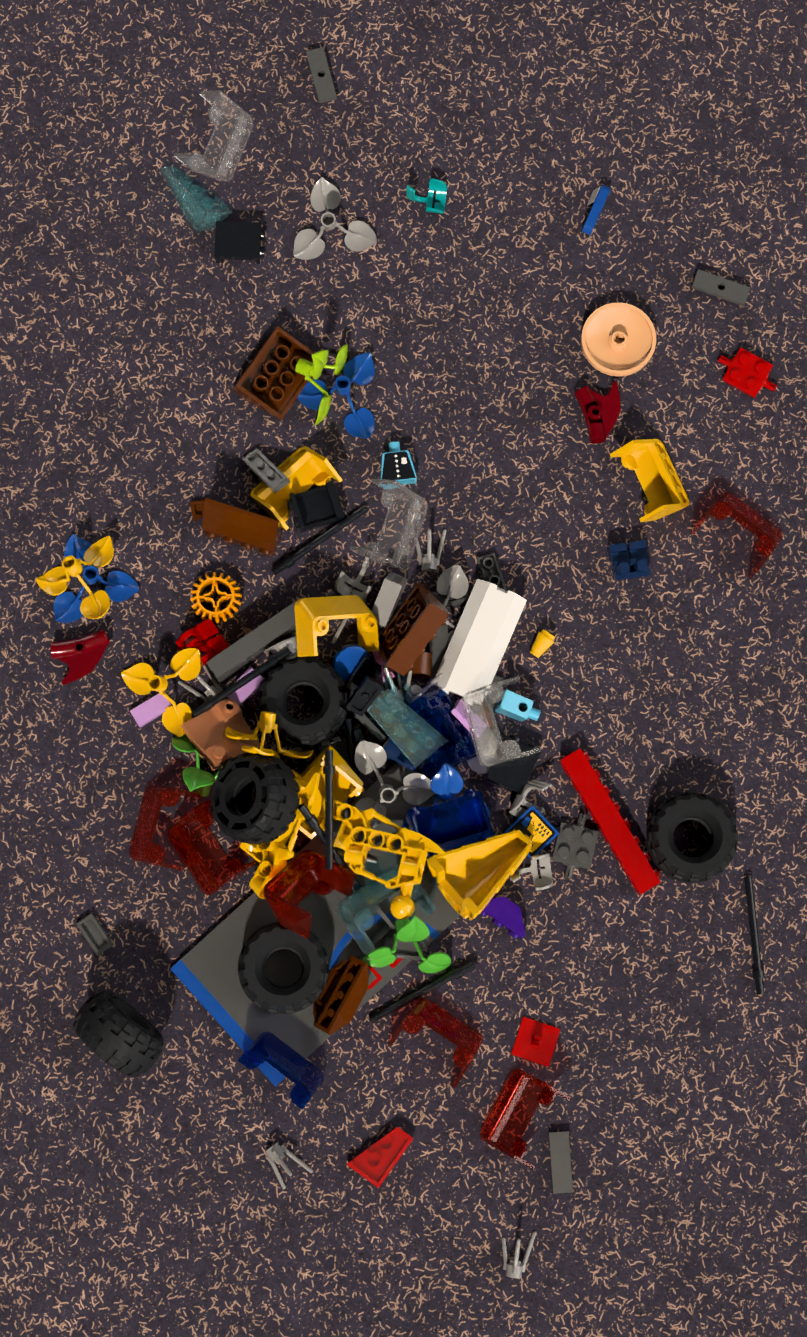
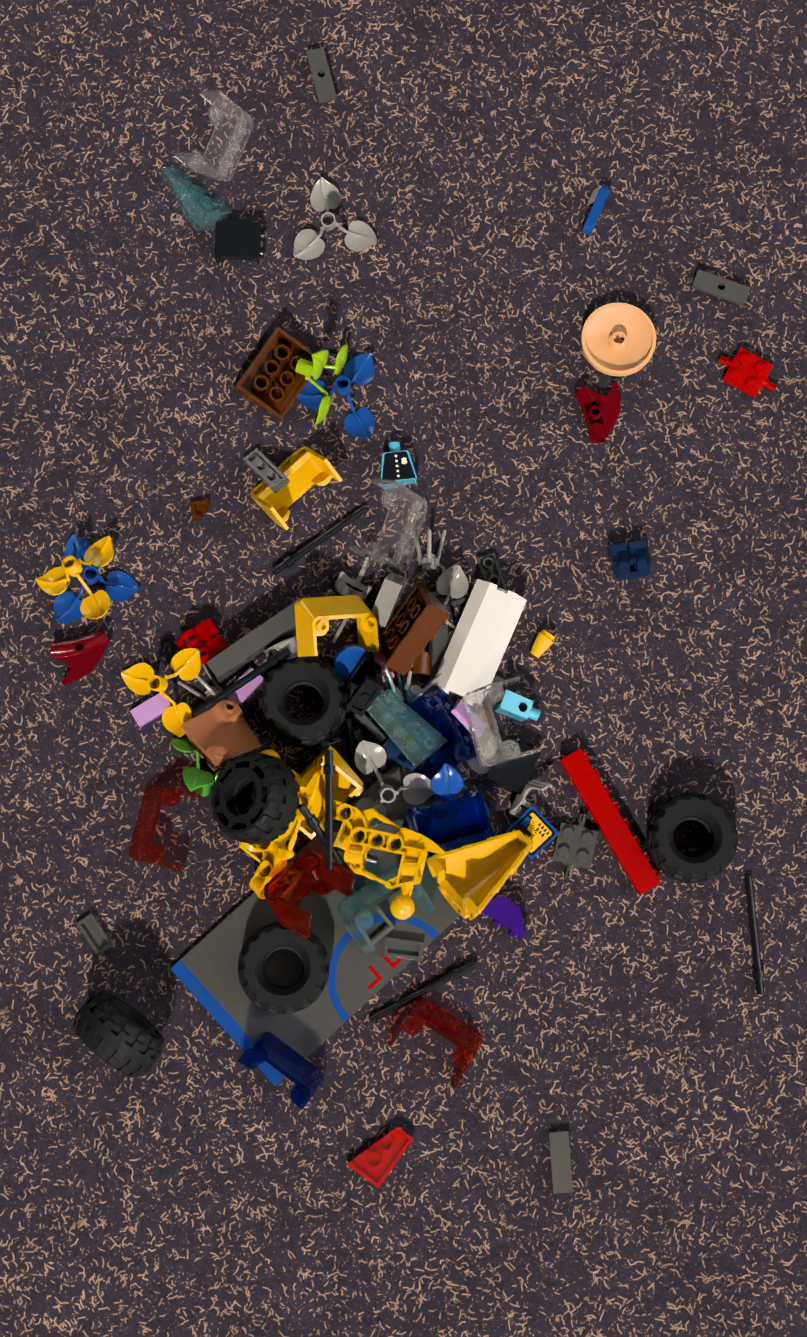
(202, 852): clear red windscreen -> none
(214, 581): light orange gear -> none
(241, 527): reddish brown slope -> none
(266, 725): yellow plant -> none
(276, 1154): light grey plant -> none
(316, 507): black panel -> none
(341, 995): reddish brown wedge -> none
(407, 931): bright green plant -> none
(441, 192): teal helmet -> none
(514, 1111): clear red windscreen -> none
(514, 1267): light grey plant -> none
(535, 1041): red piece -> none
(546, 875): light grey helmet -> none
(656, 477): yellow windscreen -> none
(767, 534): clear red windscreen -> none

